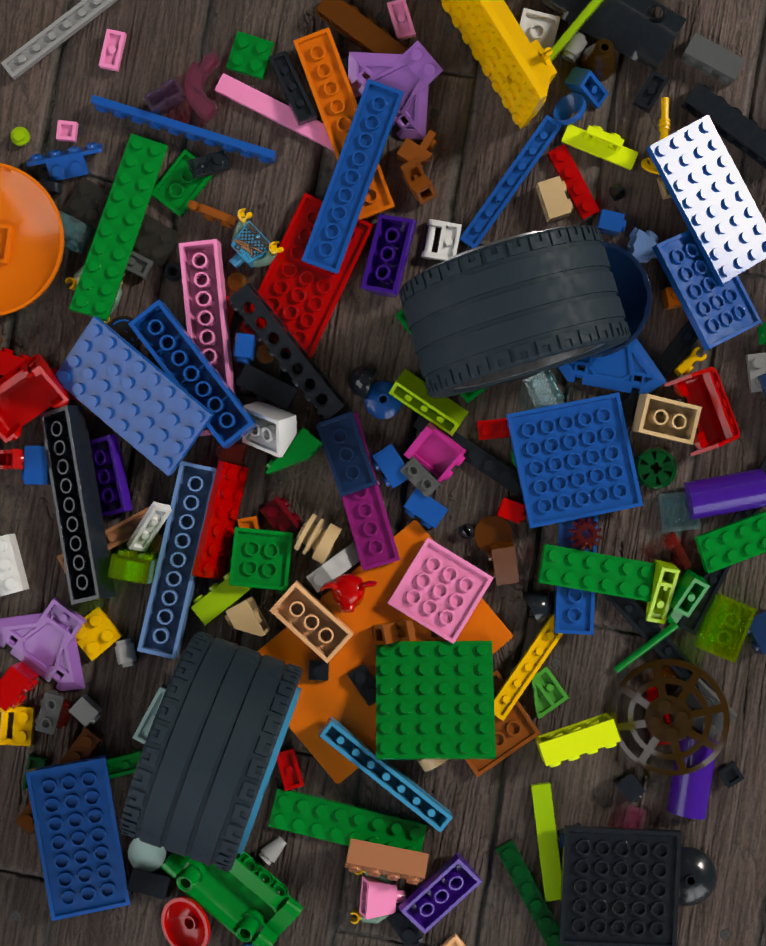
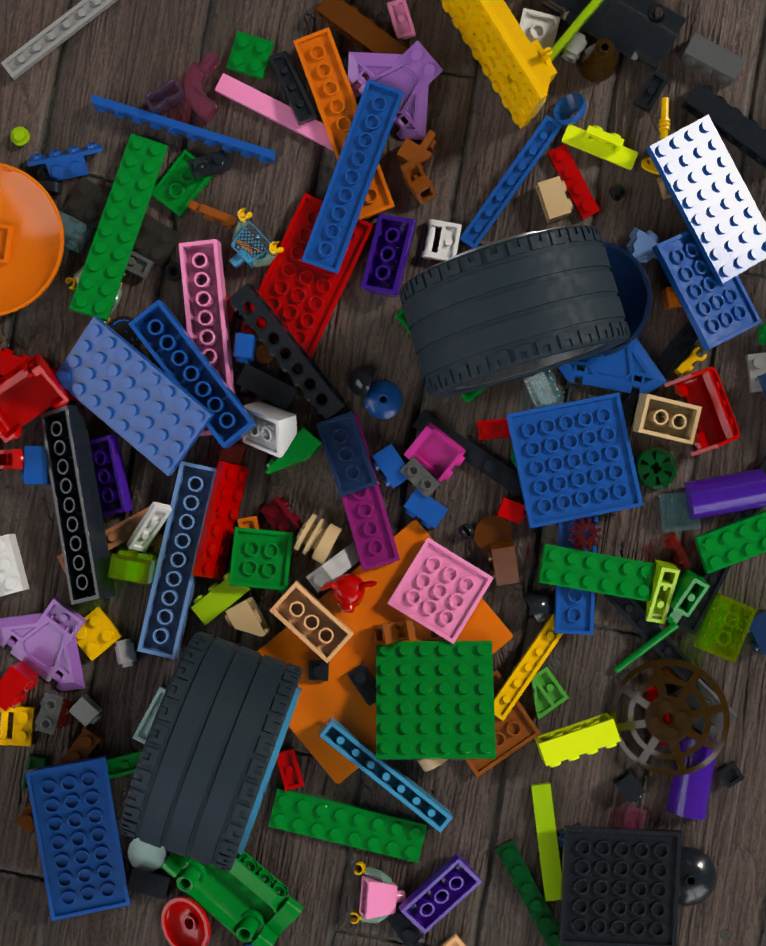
(67, 131): bright pink plate -> none
(112, 50): bright pink plate -> none
(236, 281): clear orange plate -> none
(272, 850): light grey cone -> none
(387, 861): nougat brick -> none
(439, 411): lime brick -> none
(587, 84): blue slope -> none
(611, 222): blue brick -> none

